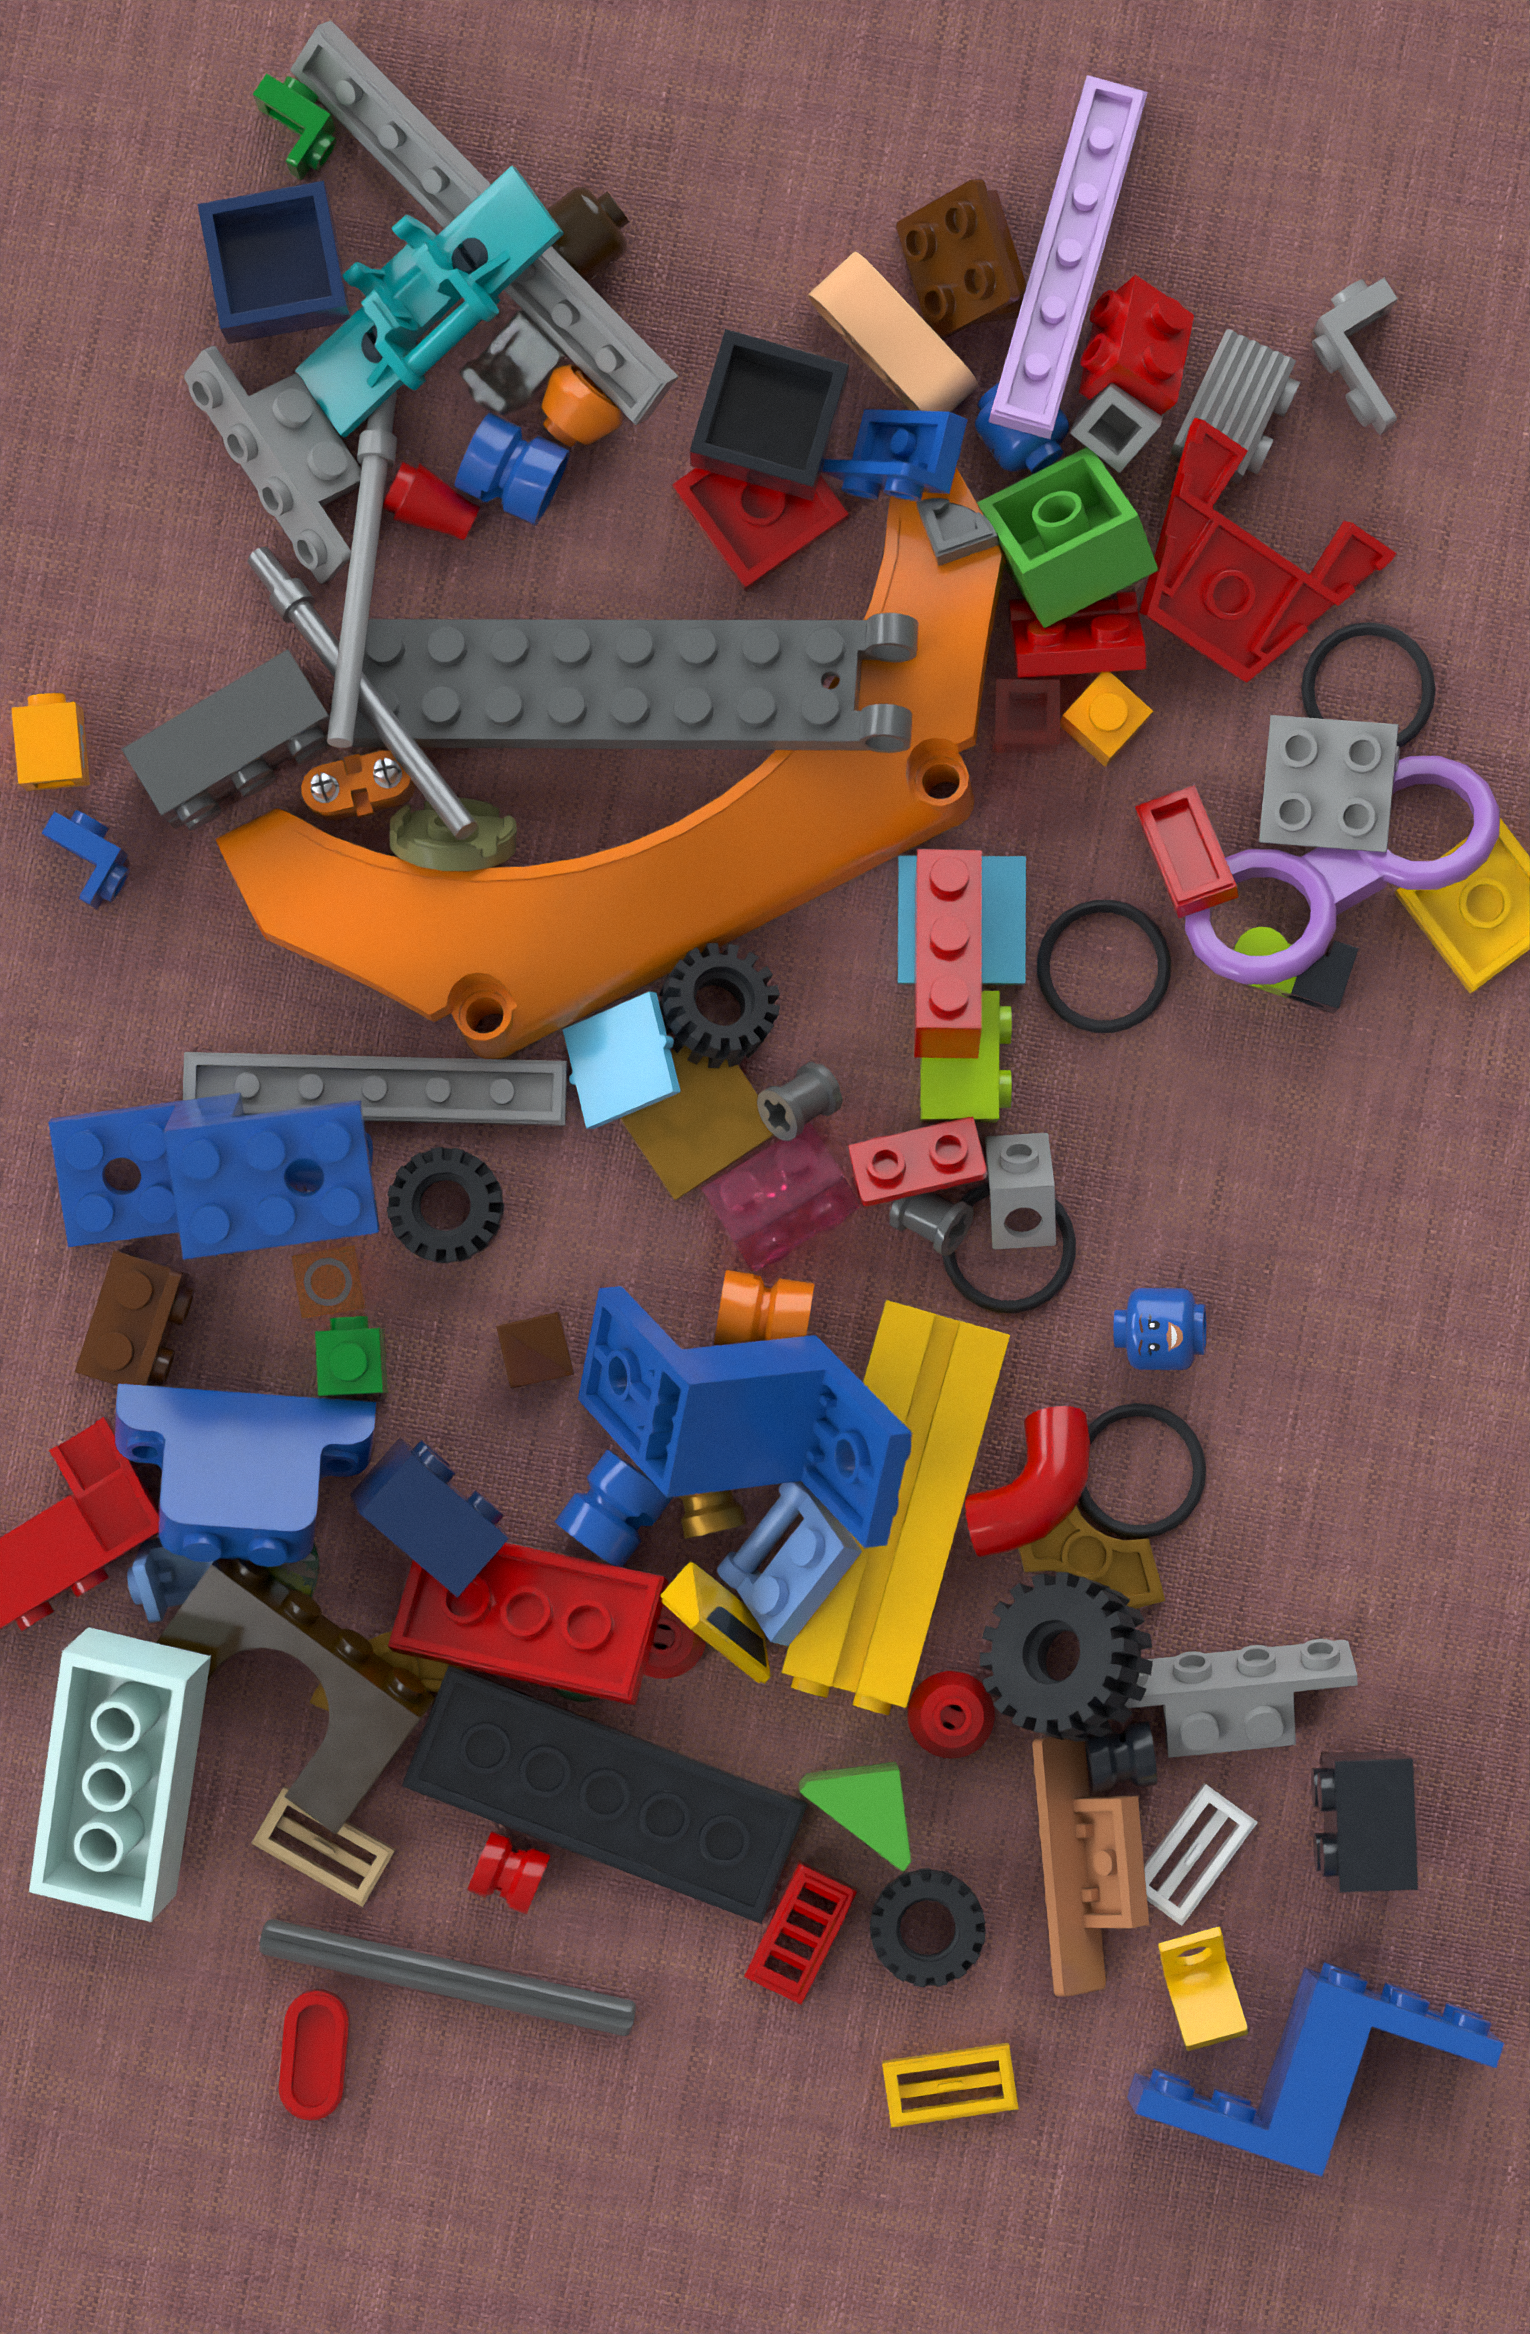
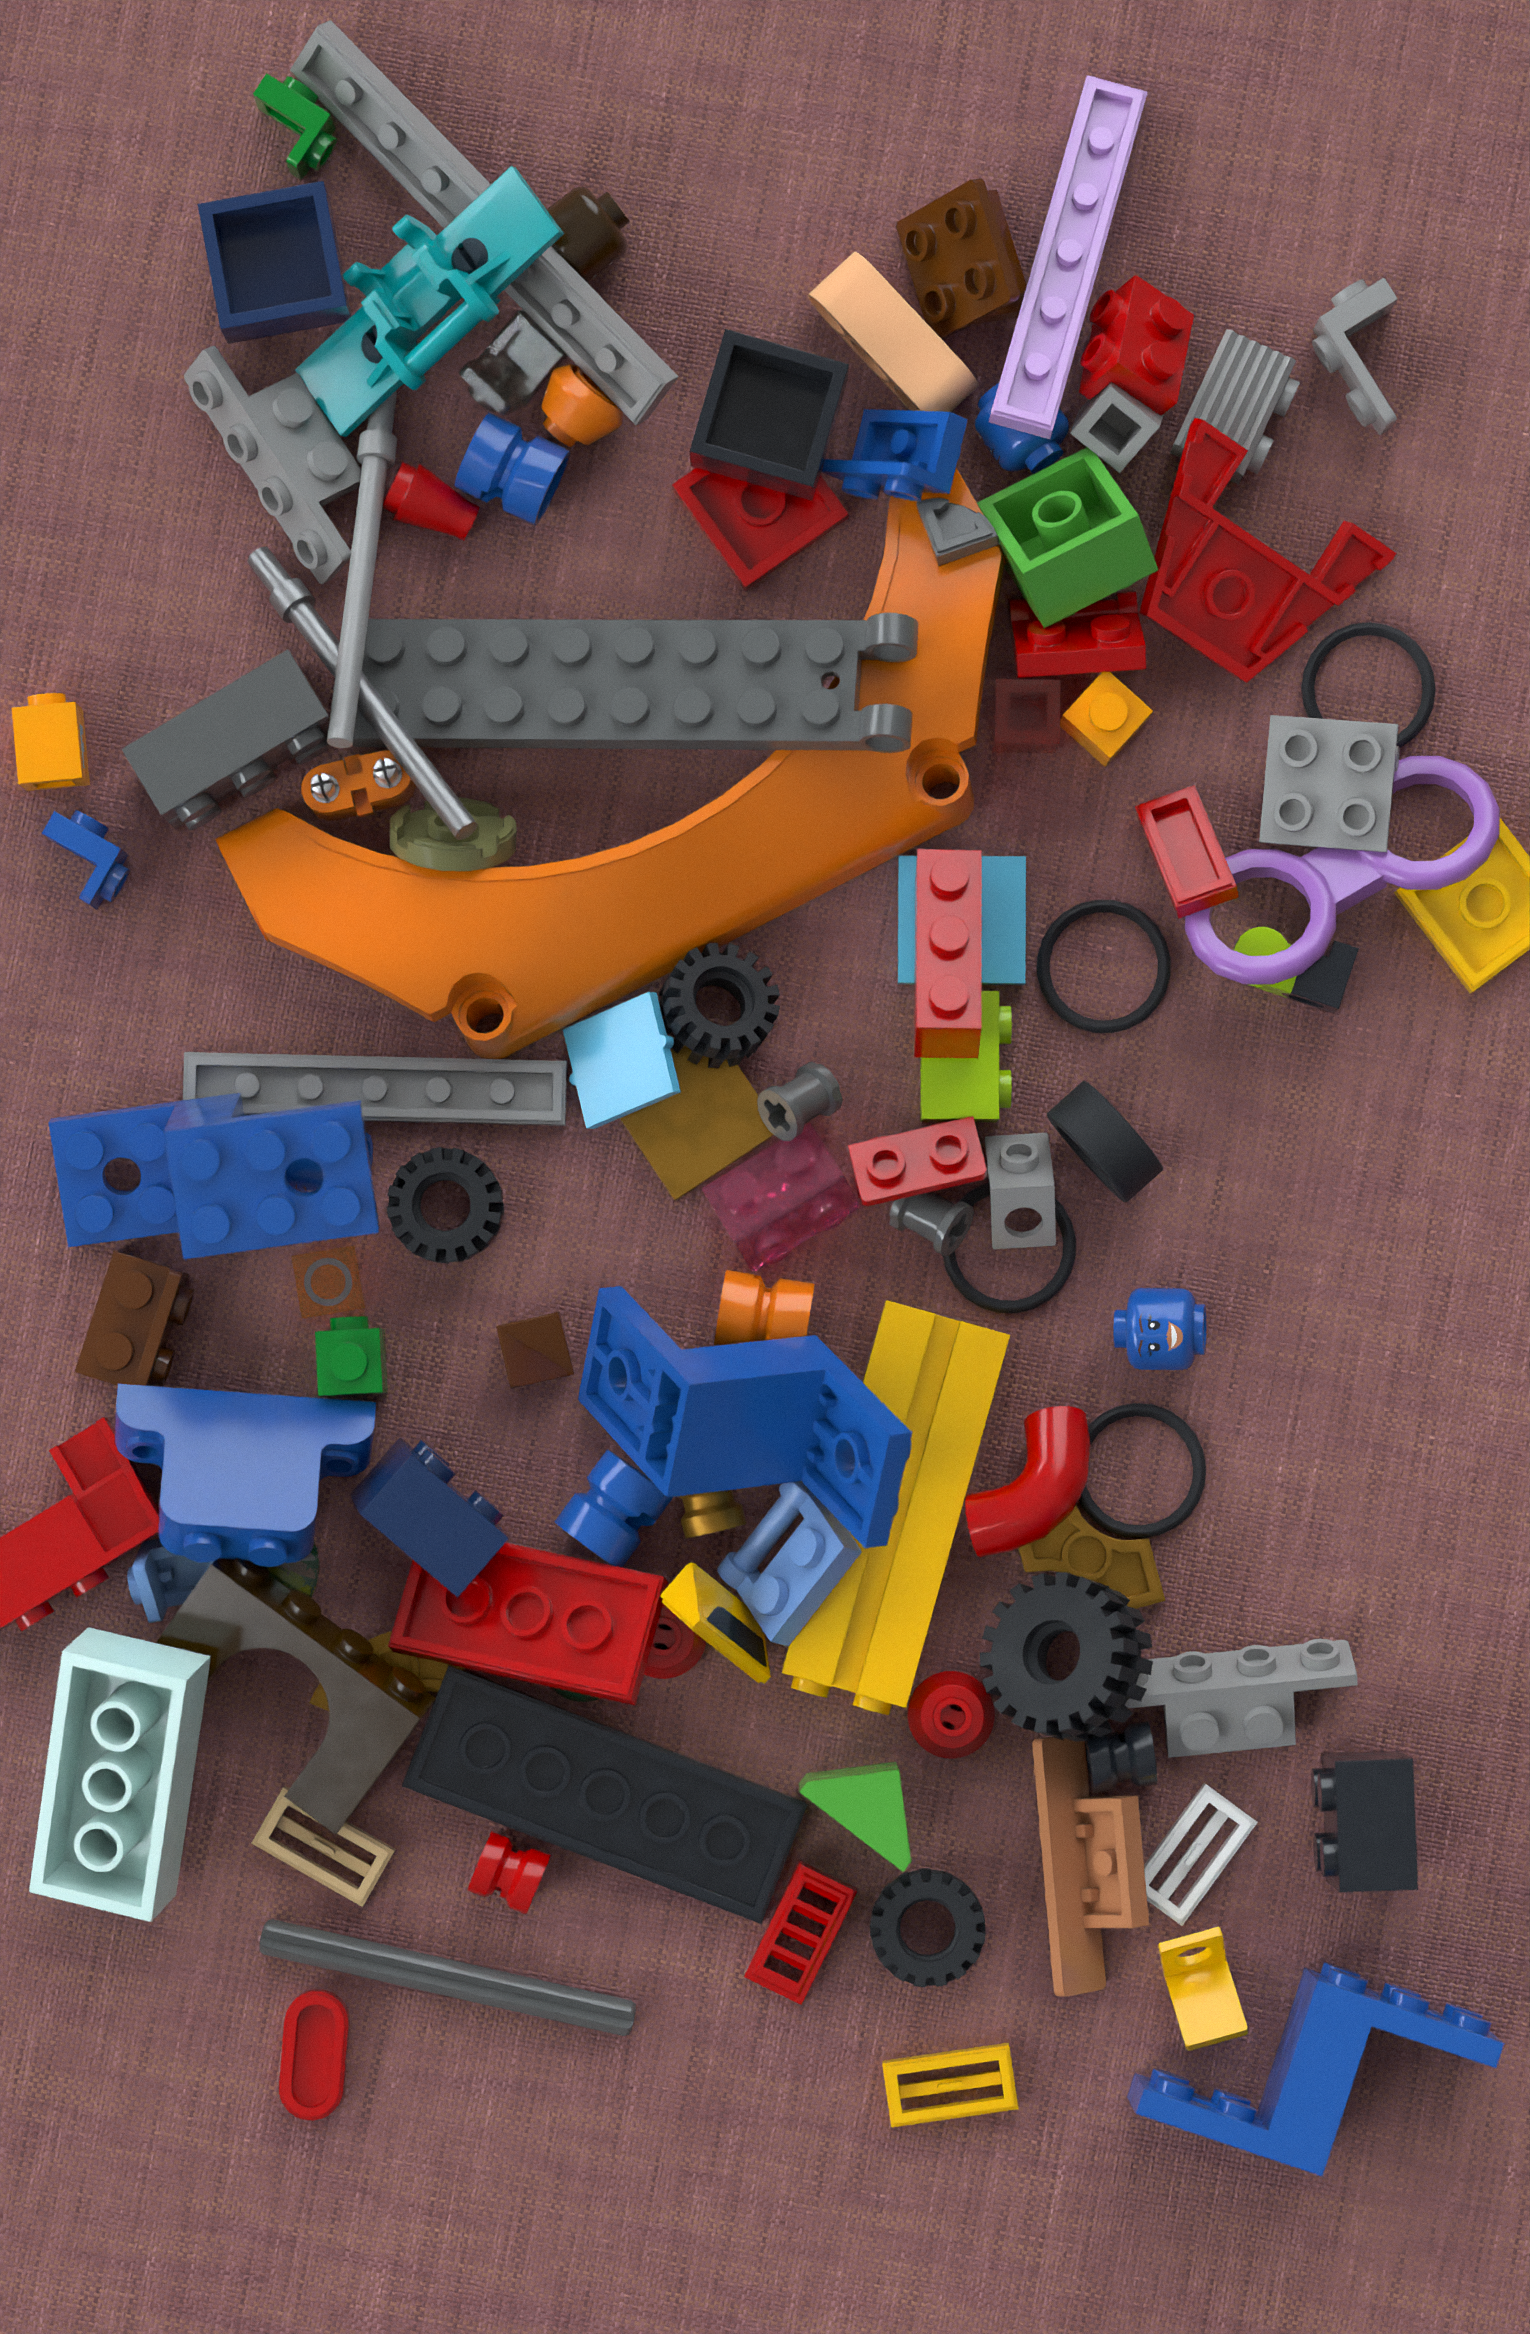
(1105, 1141): none -> black tyre

